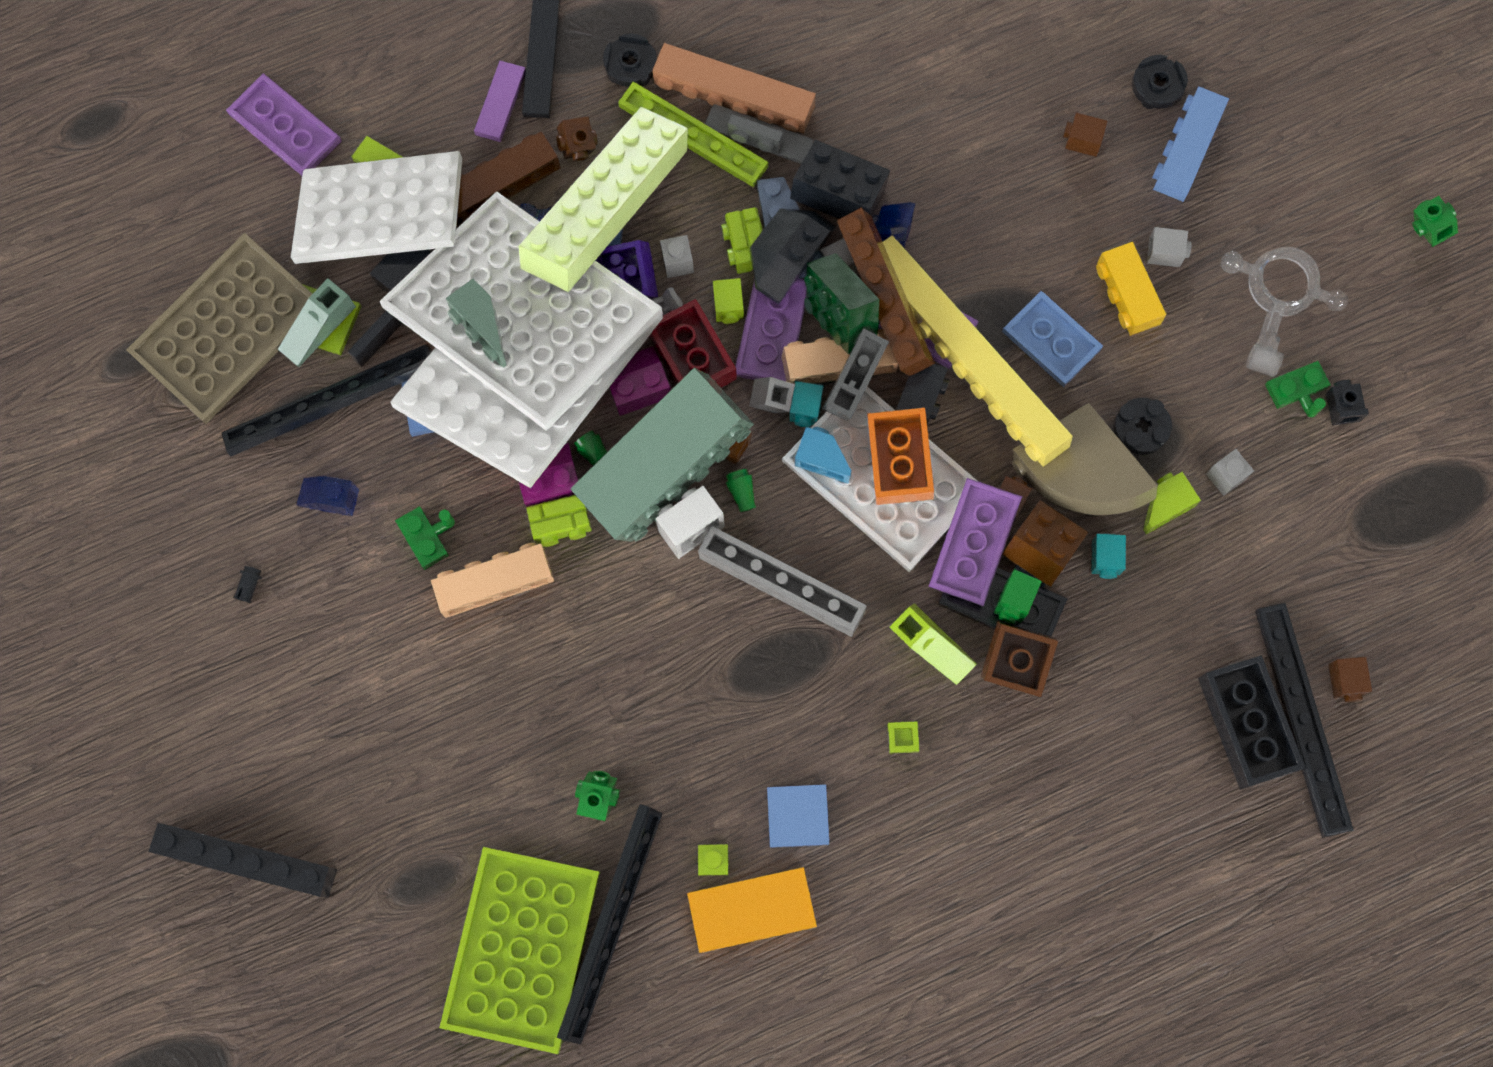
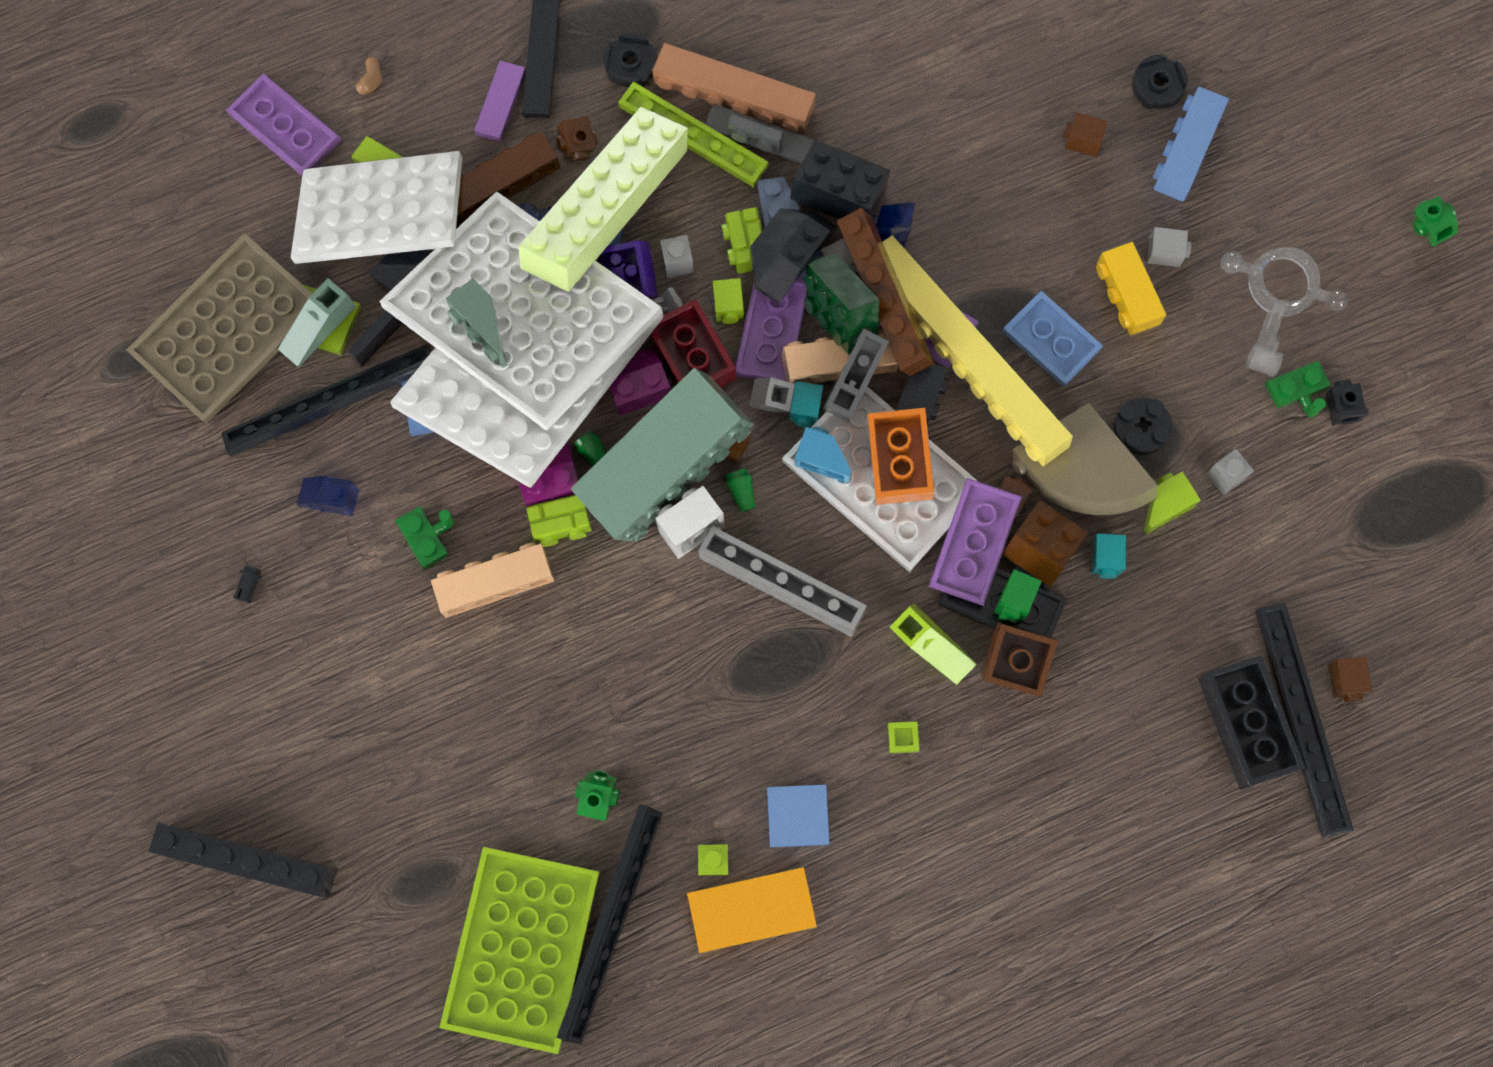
(371, 79): none -> medium nougat arm

